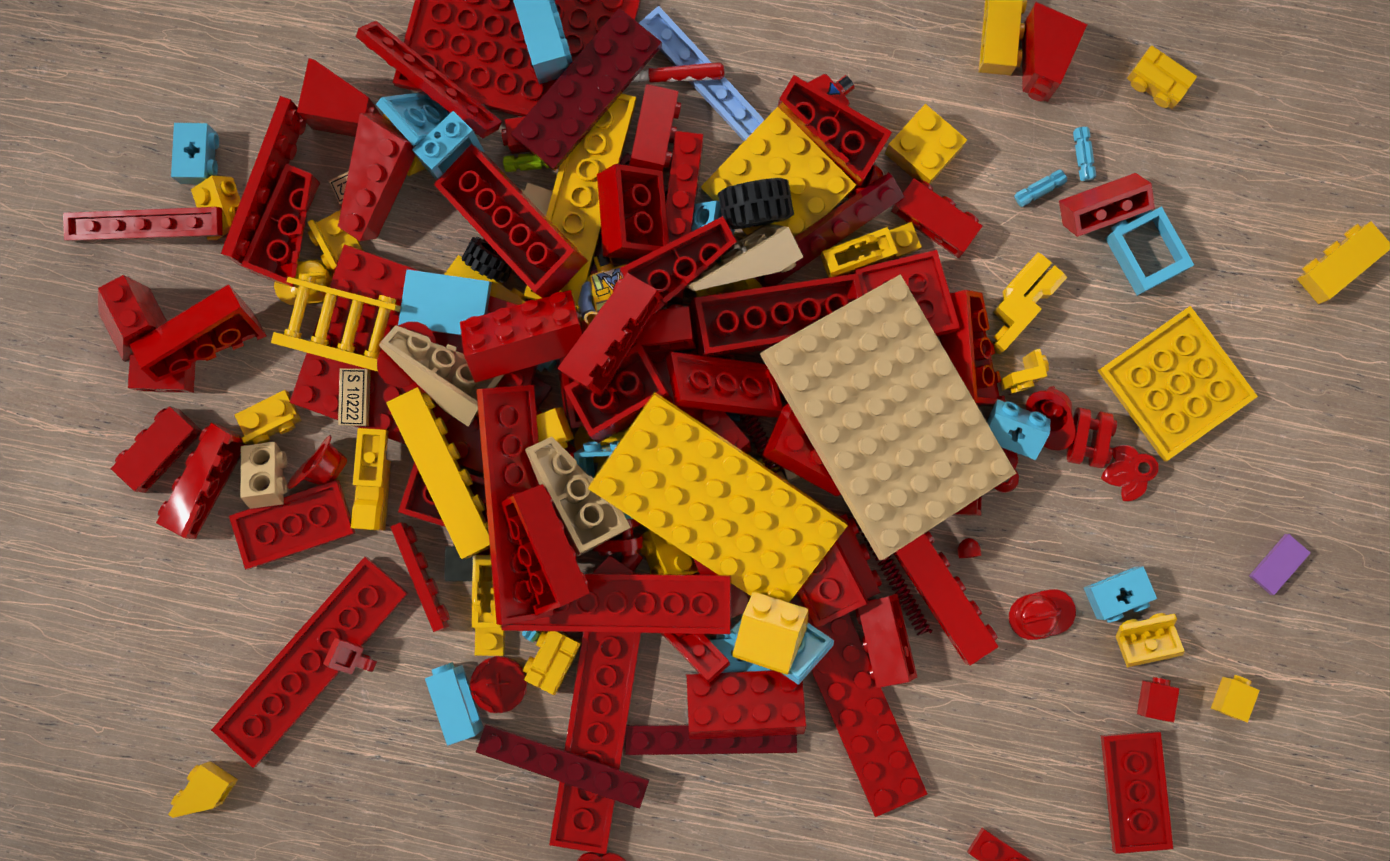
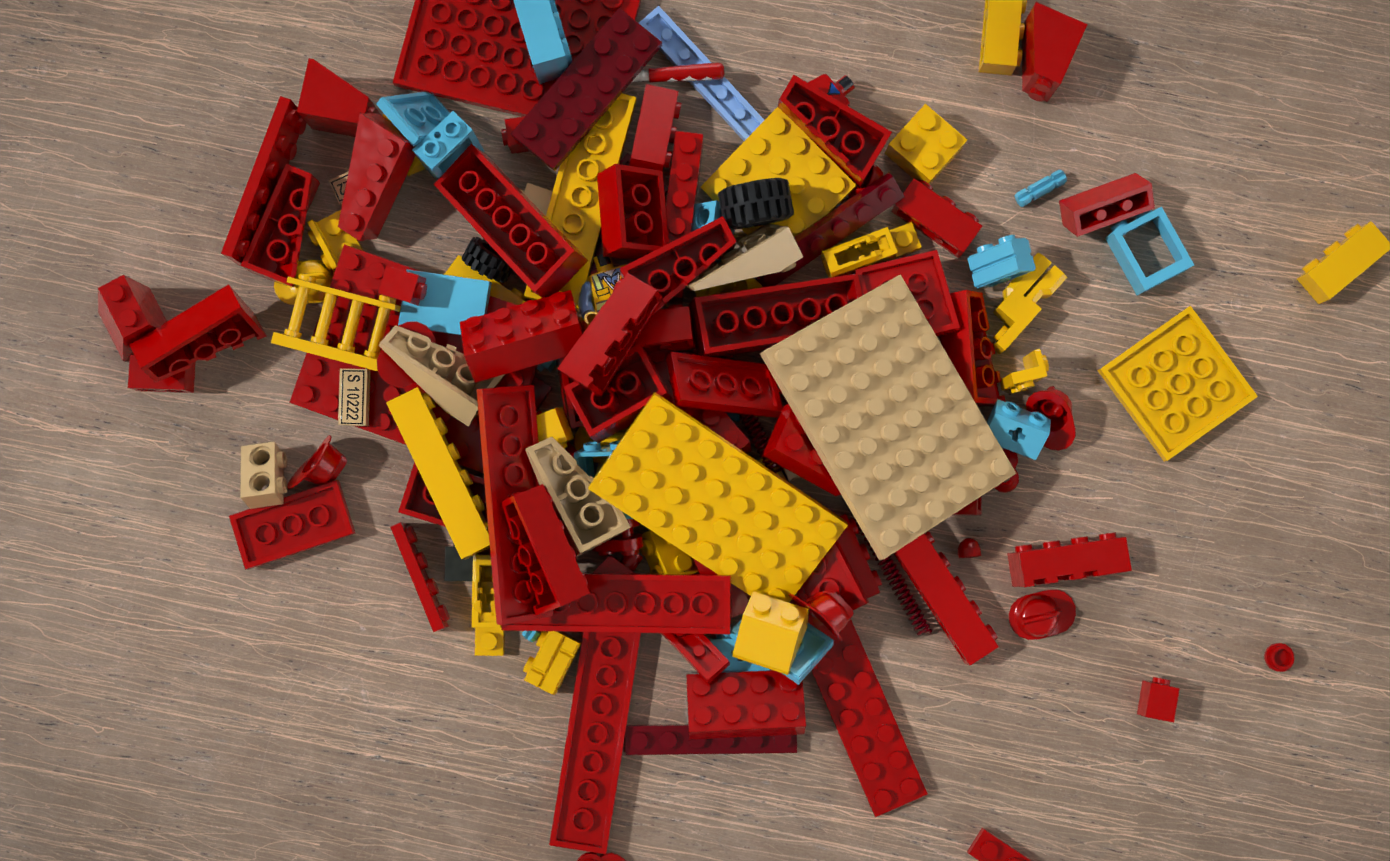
(143, 224): plate -> none
(156, 449): red brick -> none
(187, 141): medium azure brick -> none
(201, 481): red wedge -> none
(206, 790): yellow slope -> none
(218, 192): yellow bracket -> none
(268, 418): yellow bracket -> none
(298, 671): red plate -> none
(346, 656): red plate -> none
(371, 480): yellow plate -> none
(403, 285): none -> red brick
(428, 78): red plate -> none
(454, 703): medium azure window -> none
(498, 684): red tile -> none
(522, 162): lime axle -> none
(562, 765): dark red plate -> none
(828, 609): none -> red piece
(886, 641): red brick -> none
(1001, 262): none -> medium azure brick
(1069, 561): none -> red wedge
(1084, 153): medium azure axle -> none
(1103, 428): red brick -> none
(1104, 592): medium azure brick -> none
(1125, 472): red plate -> none
(1136, 792): red plate -> none
(1149, 640): yellow bracket -> none
(1161, 78): yellow brick -> none
(1235, 698): yellow brick -> none
(1279, 564): medium lavender tile -> none
(1279, 657): none -> red plate

